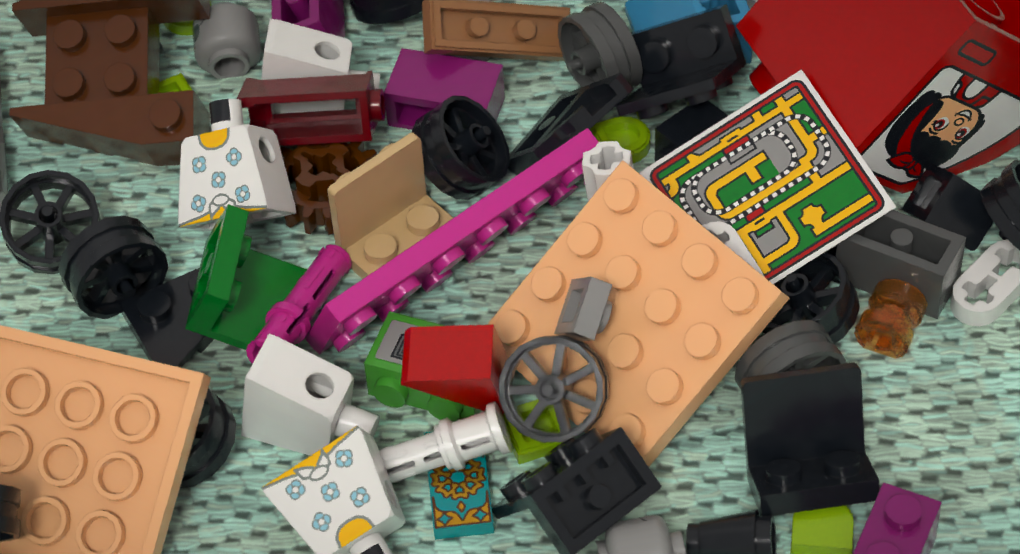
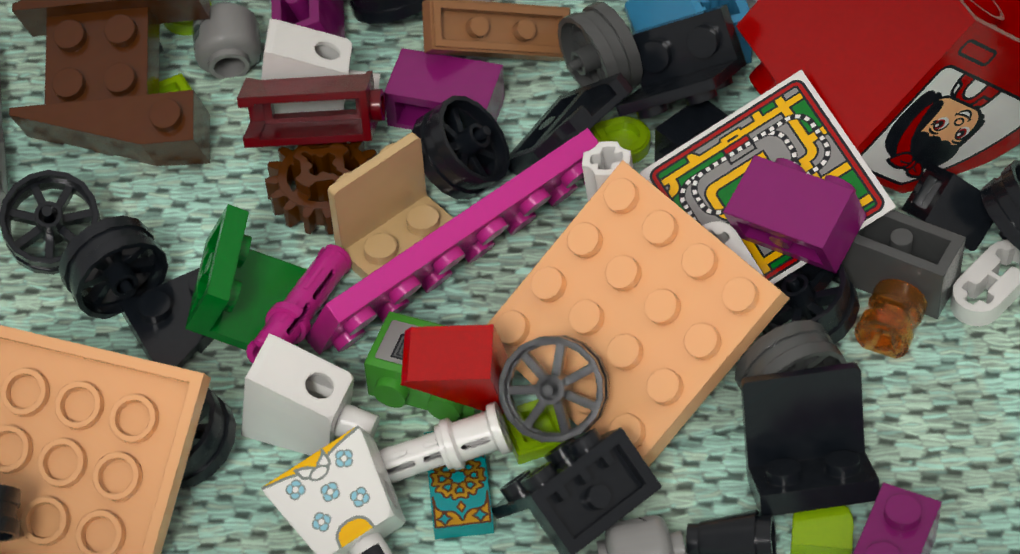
(232, 167): white torso -> none
(585, 309): light grey plate -> none
(796, 212): none -> magenta brick

